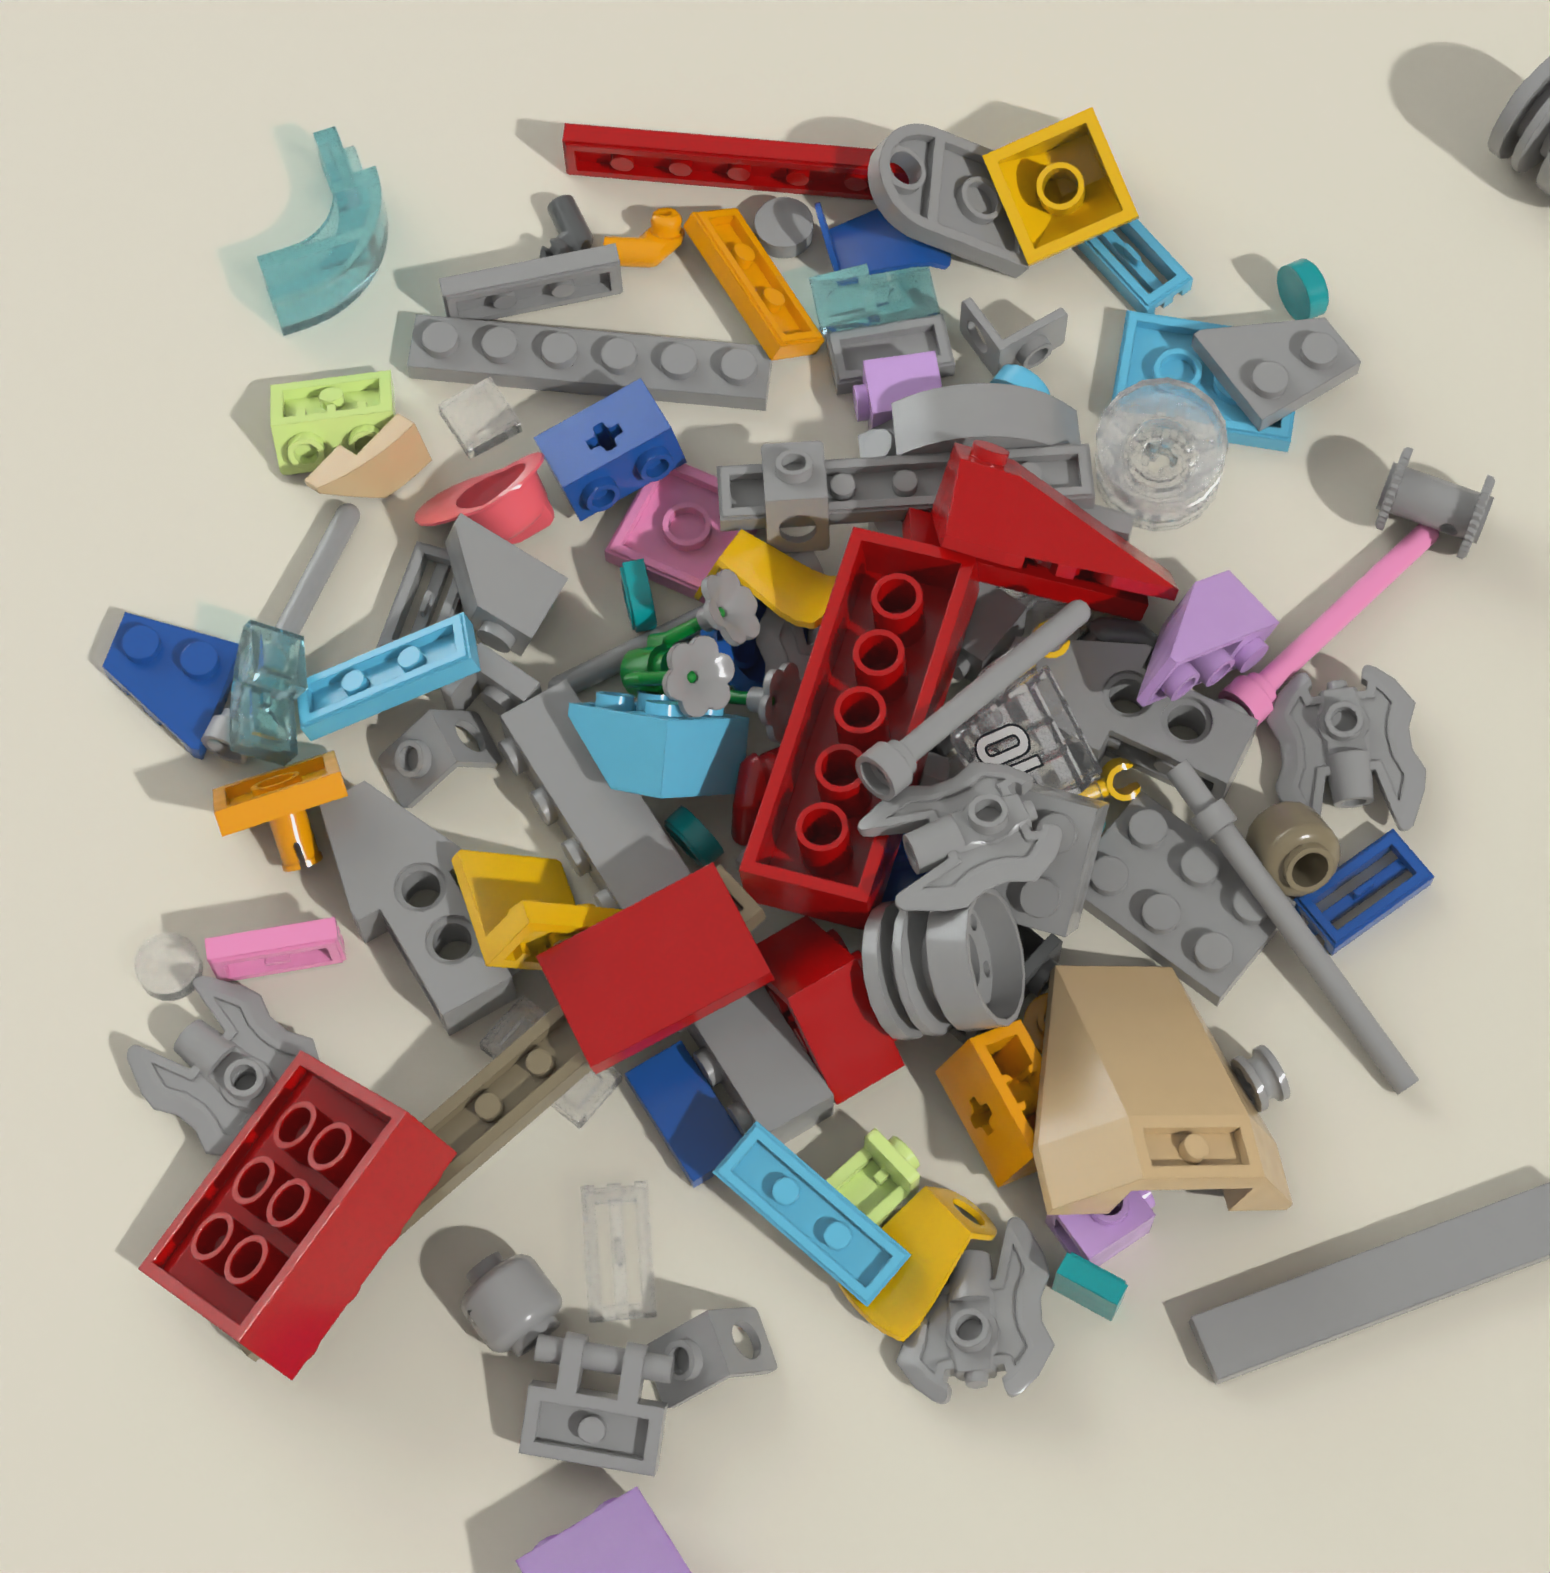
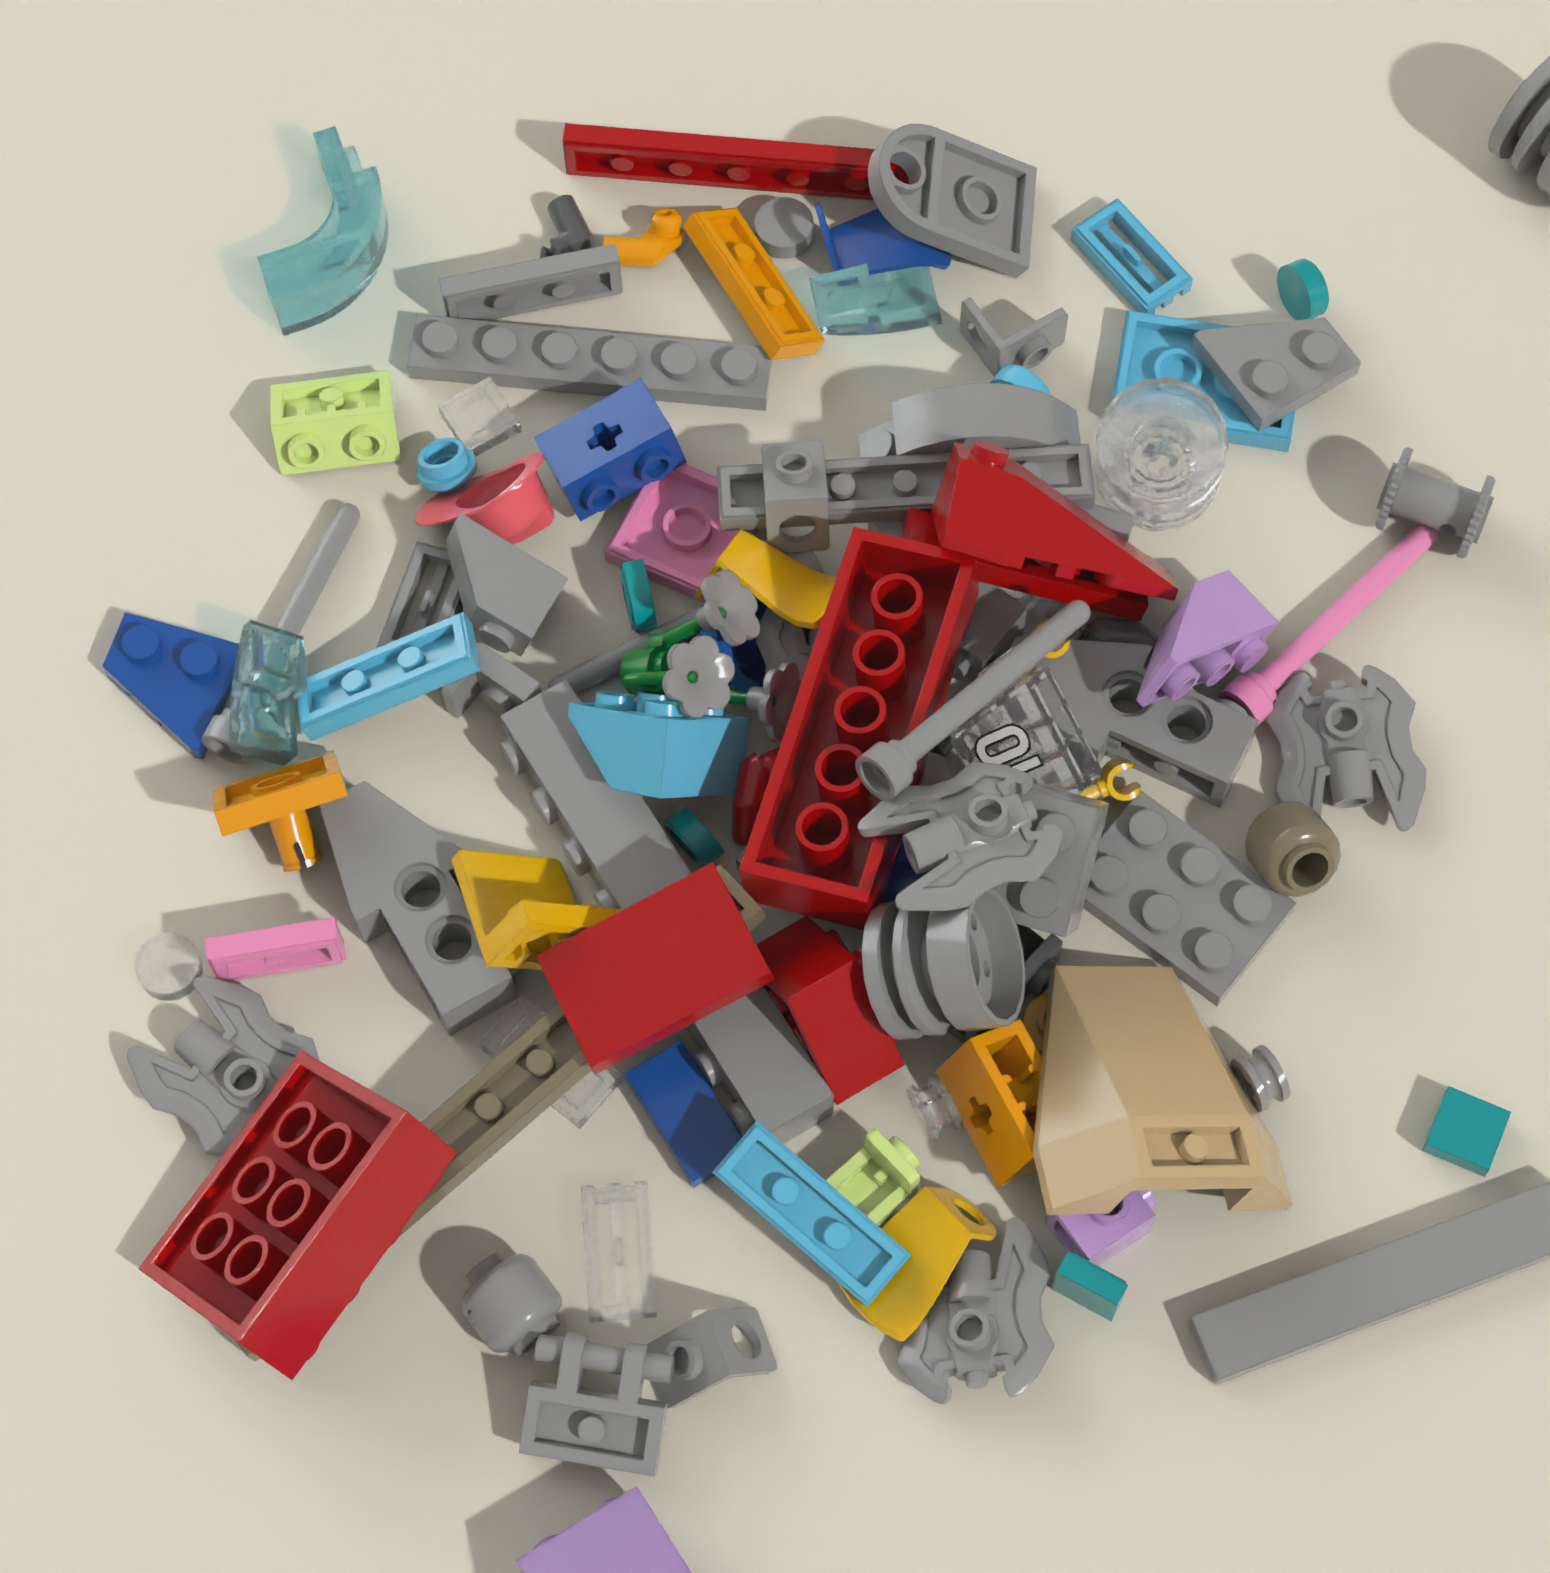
(379, 468): tan slope -> none
(433, 751): light grey bracket -> none
(445, 465): none -> medium azure plate
(850, 347): light grey tile -> none
(891, 380): lavender brick -> none
(934, 1107): none -> clear bush
(1060, 186): yellow slope -> none
(1215, 821): light grey bar -> none
(1322, 922): blue tile -> none
(1466, 1131): none -> teal tile

